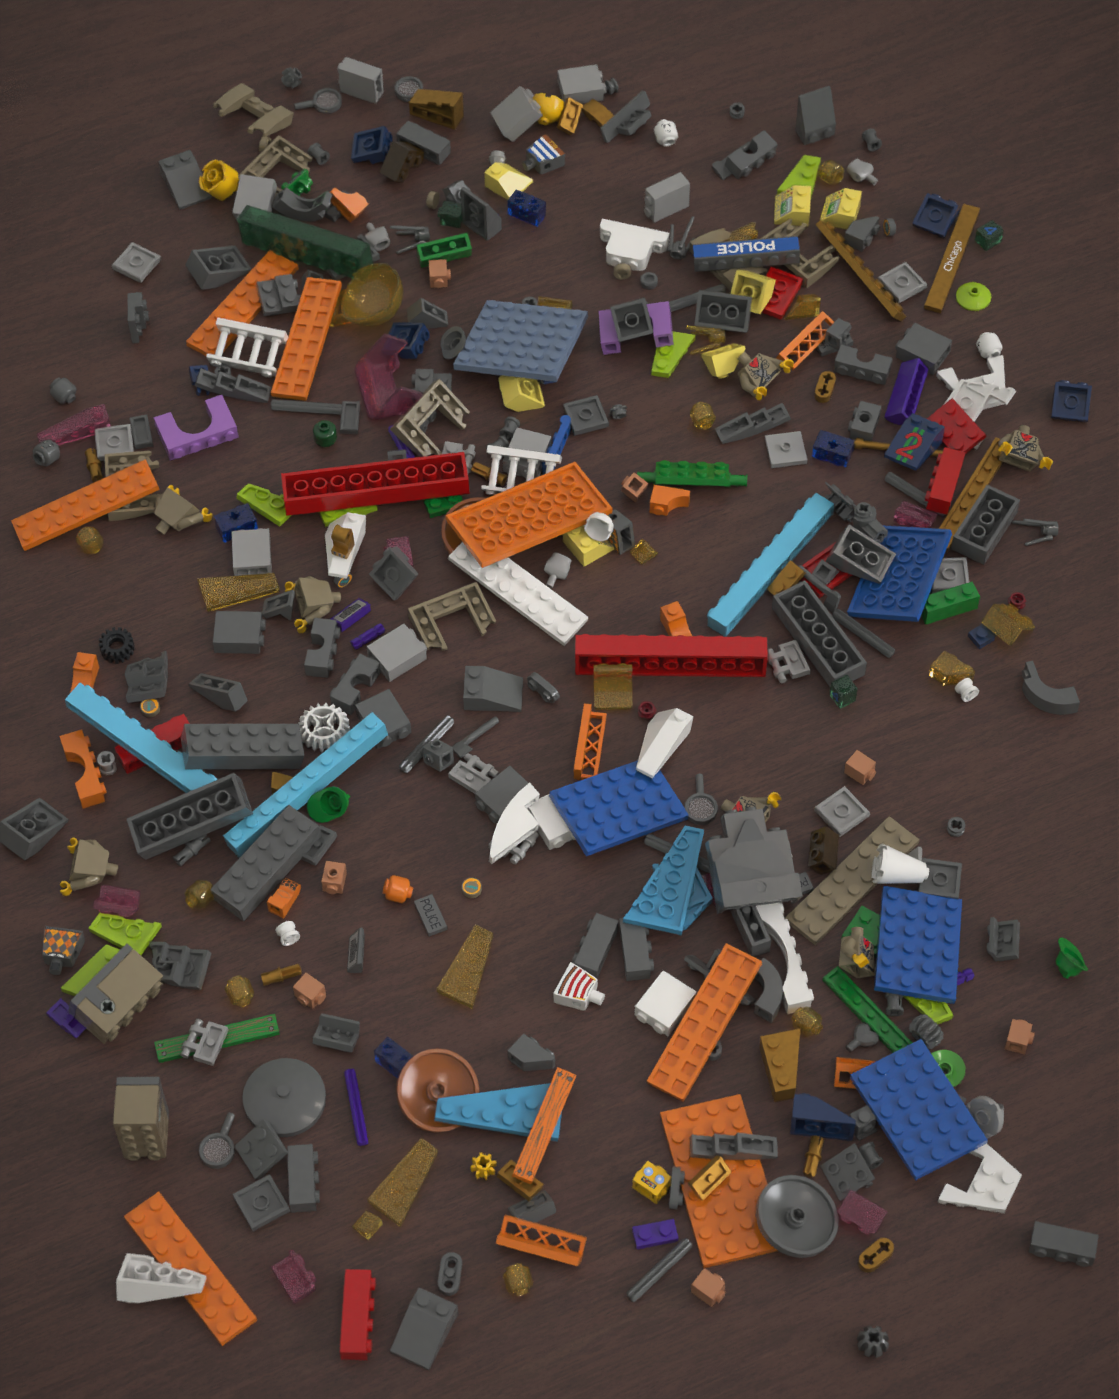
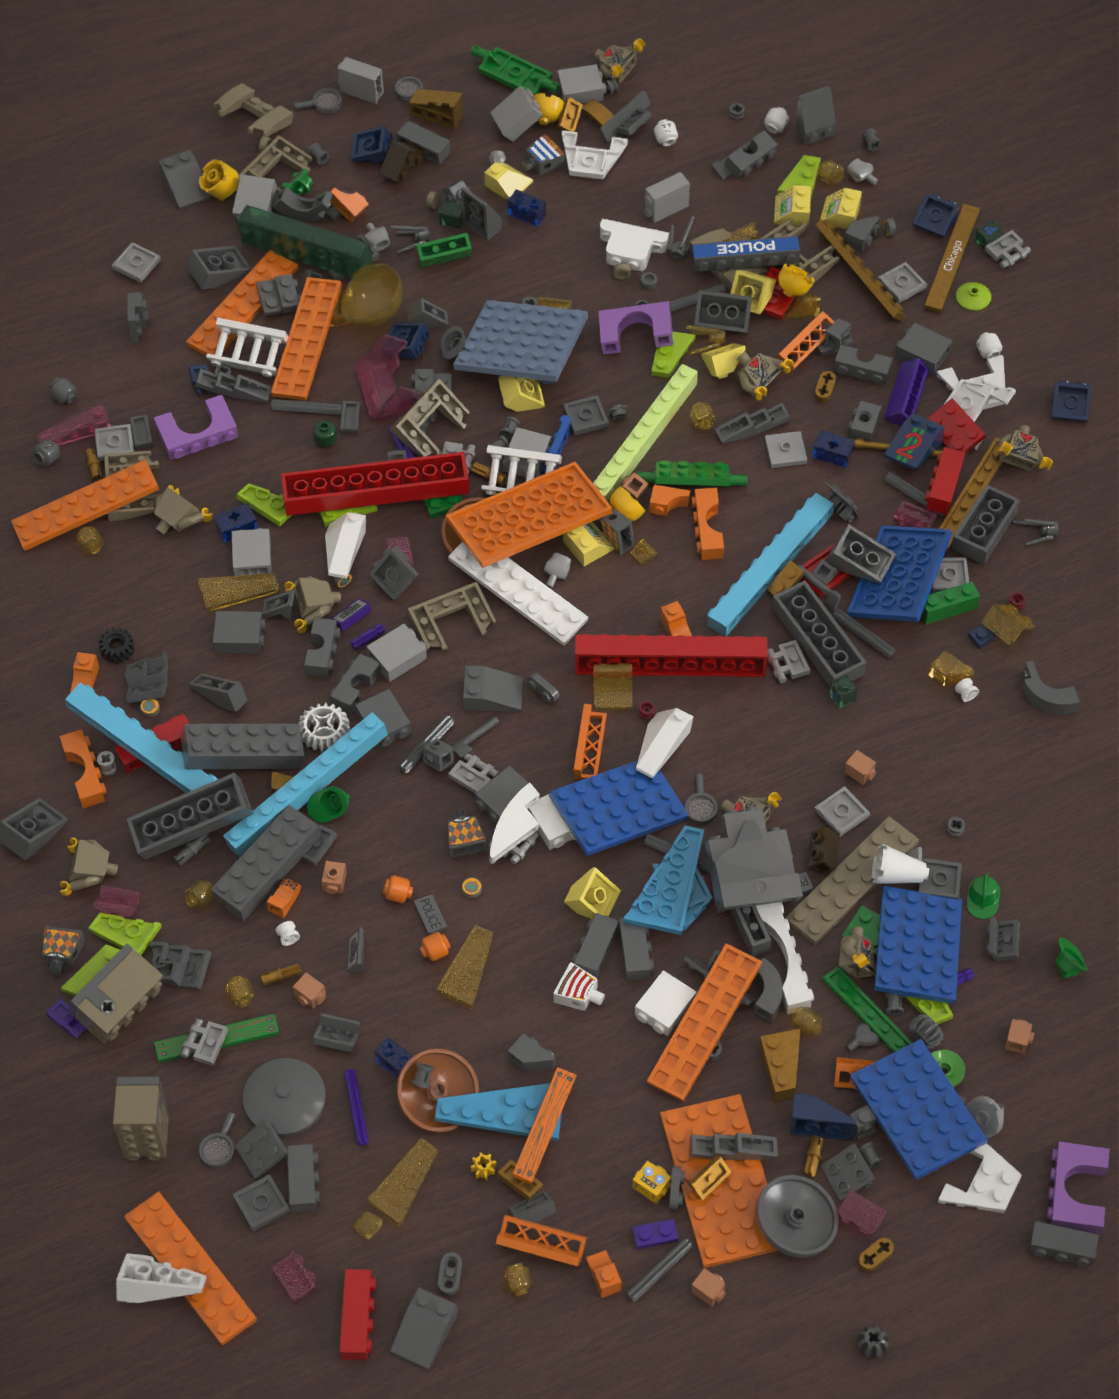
(291, 77): dark grey gear -> none
(342, 541): pearl gold leg -> none
(422, 1075): none -> dark grey bush
(435, 946): none -> orange head
(438, 273): nougat brick -> none
(465, 835): none -> dark grey torso
(514, 71): none -> green plate
(591, 161): none -> white wing
(592, 894): none -> light yellow slope
(599, 526): white hair -> none
(604, 1274): none -> orange arch
(618, 60): none -> dark tan torso
(625, 504): none -> yellow cylinder
(631, 319): dark grey slope -> none
(646, 431): none -> yellowish green brick
(710, 541): none -> orange arch
(776, 120): none -> white head
(794, 281): none -> yellow cylinder
(866, 522): dark grey piece -> none
(983, 897): none -> green piece
(1004, 245): none -> light grey plate
(1065, 1211): none -> medium lavender arch

